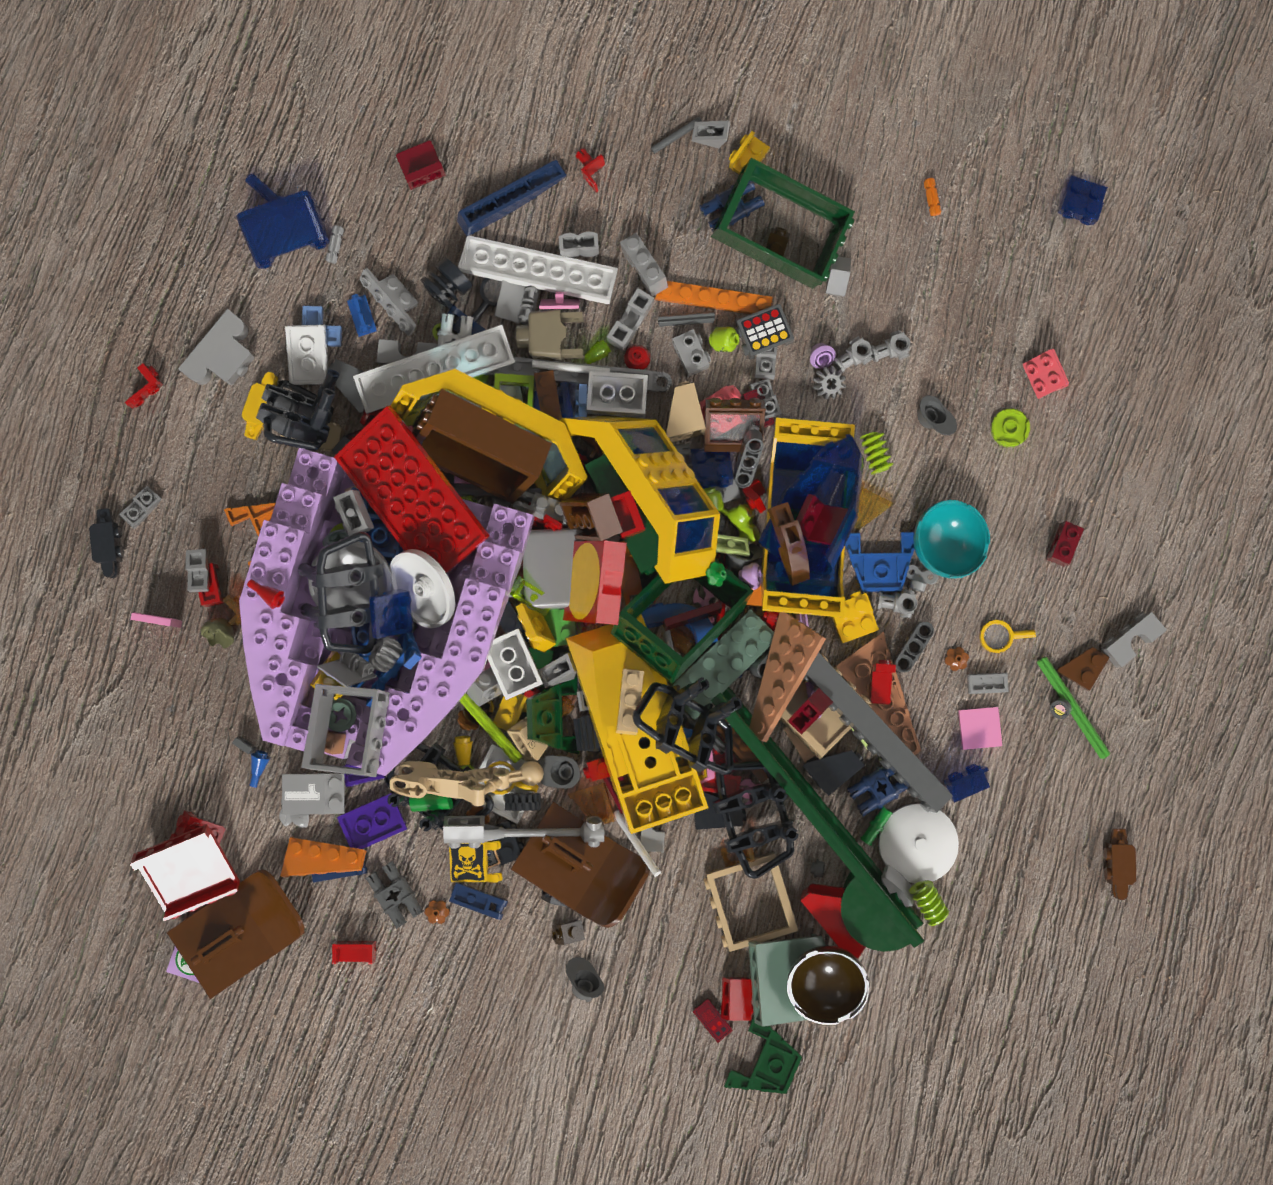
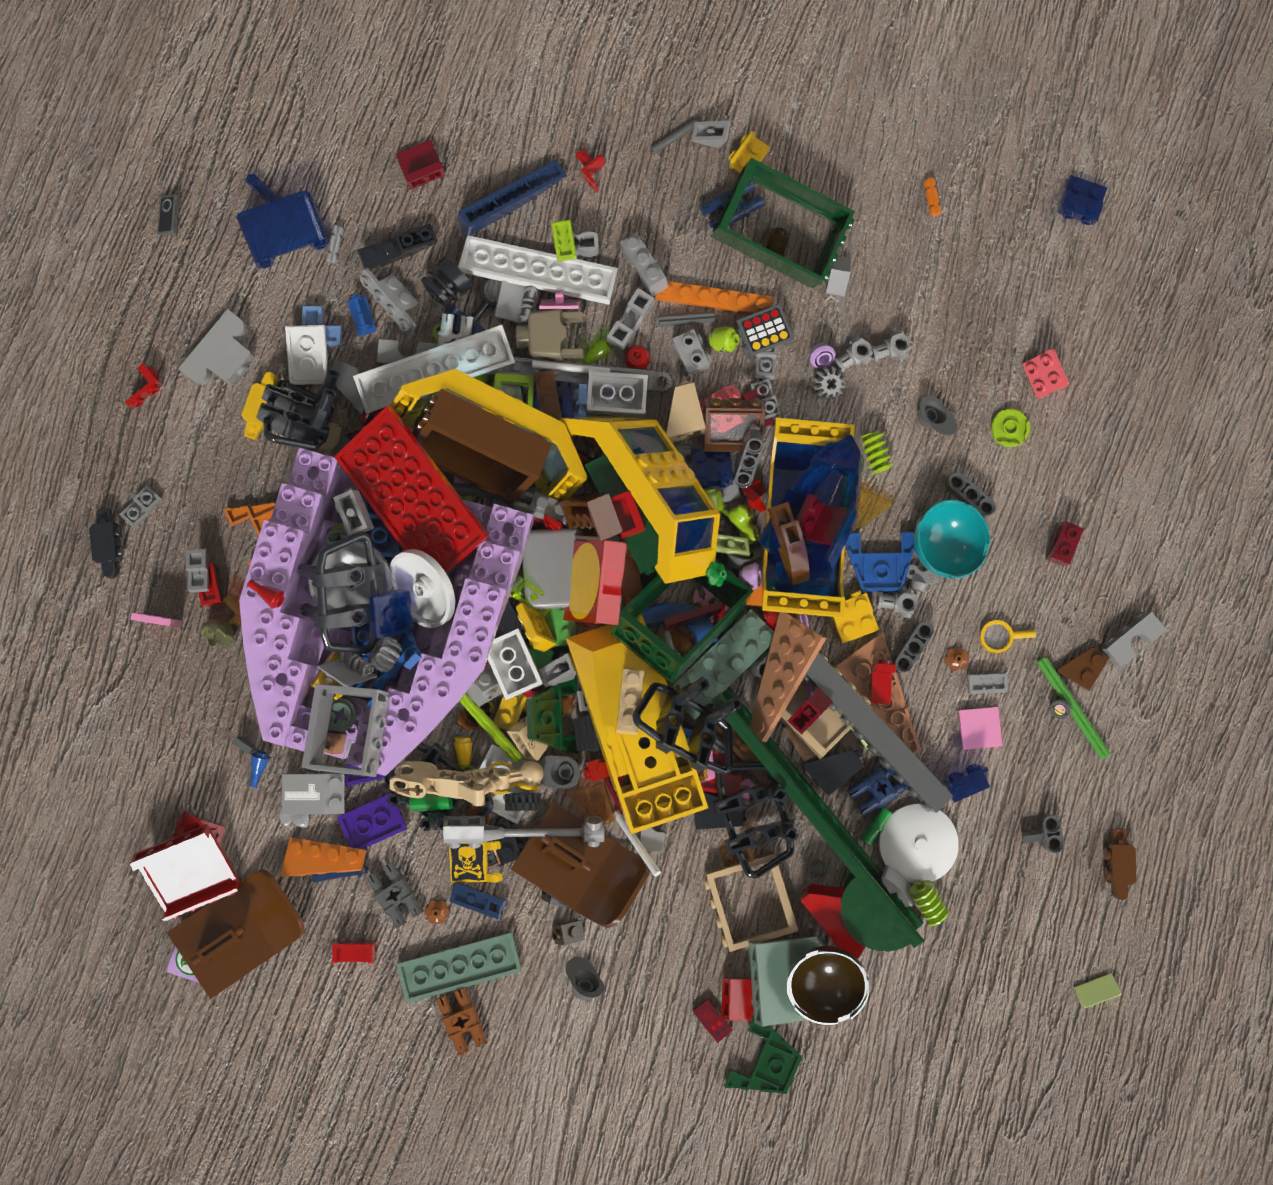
(168, 215): none -> slope
(397, 248): none -> black slope
(456, 1030): none -> dark orange pin
(459, 967): none -> sand green plate
(563, 240): none -> lime plate
(966, 485): none -> dark grey beam
(1045, 835): none -> dark grey beam
(1097, 990): none -> yellowish green slope

